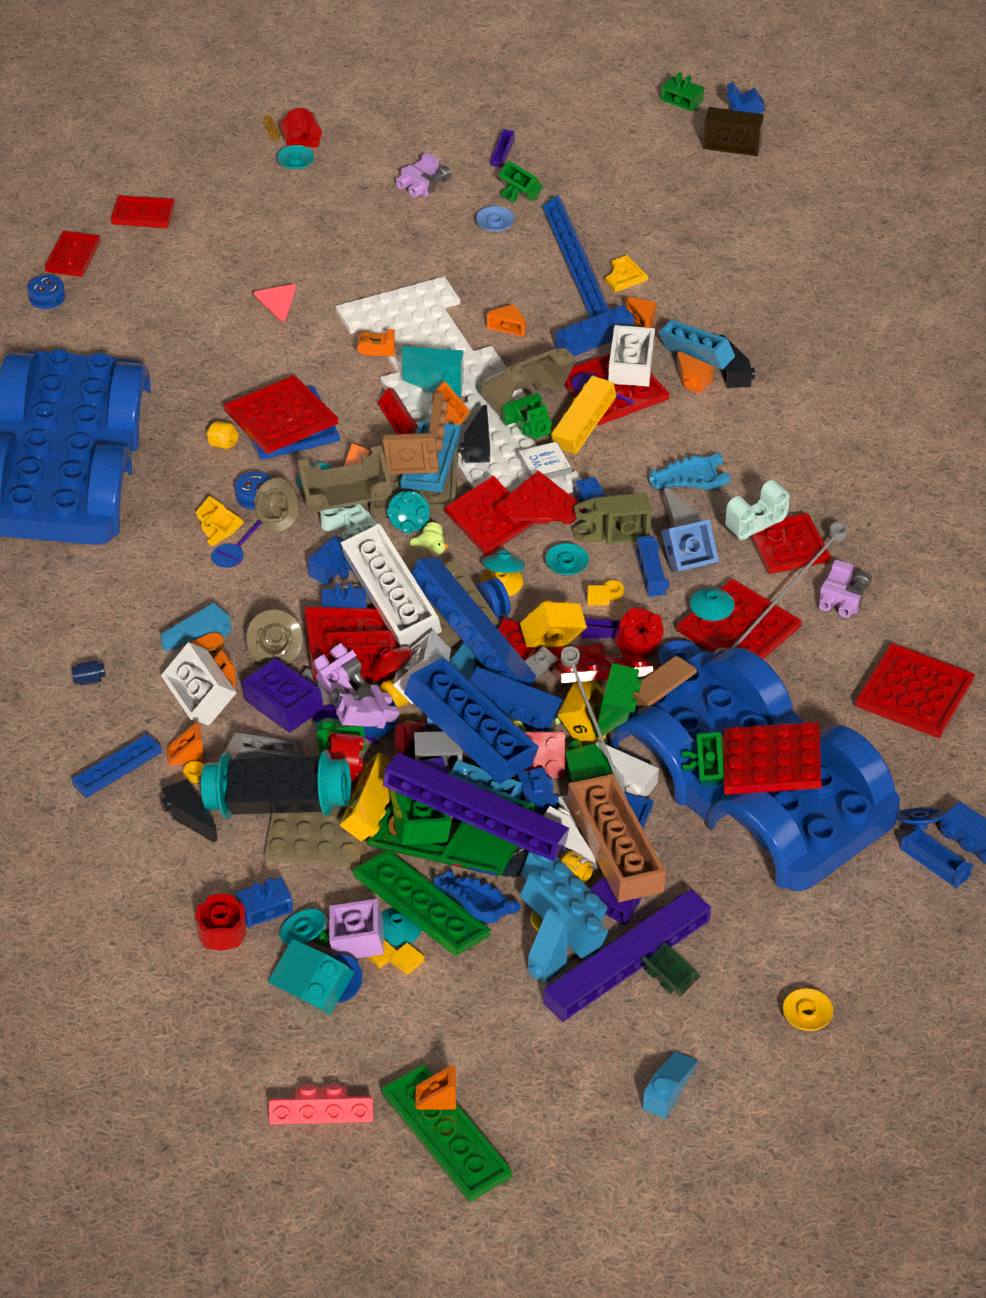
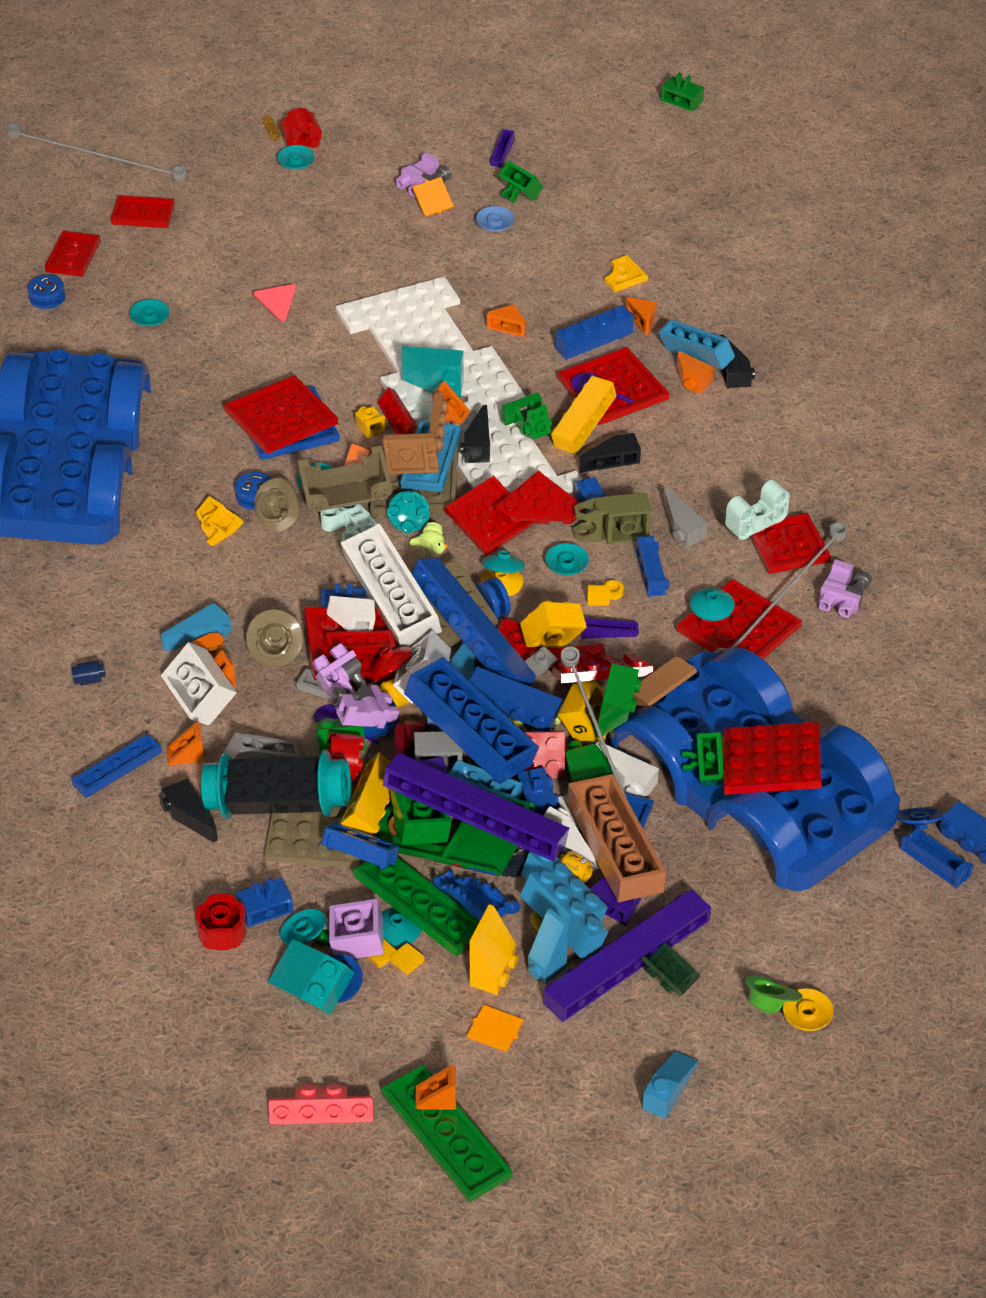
(149, 312): none -> teal dish
(178, 172): none -> light grey piece
(193, 771): yellow tile -> none
(222, 435): yellow head -> none
(229, 554): blue piece -> none
(282, 695): dark purple piece -> none
(329, 562): blue brick -> none
(352, 613): none -> white slope
(360, 845): none -> blue container
(368, 416): none -> yellow brick
(377, 344): orange leg -> none
(432, 197): none -> light orange piece
(491, 953): none -> yellow slope
(495, 1028): none -> light orange piece
(544, 371): dark tan windscreen -> none
(547, 459): white tile -> none
(576, 257): blue plate -> none
(614, 452): none -> black slope
(631, 355): white brick -> none
(639, 632): red brick -> none
(679, 648): blue dish -> none
(690, 546): medium blue brick -> none
(691, 473): dark azure animal -> none
(733, 131): dark brown piece -> none
(748, 102): blue brick -> none
(769, 995): none -> bright green piece
(915, 690): red plate -> none

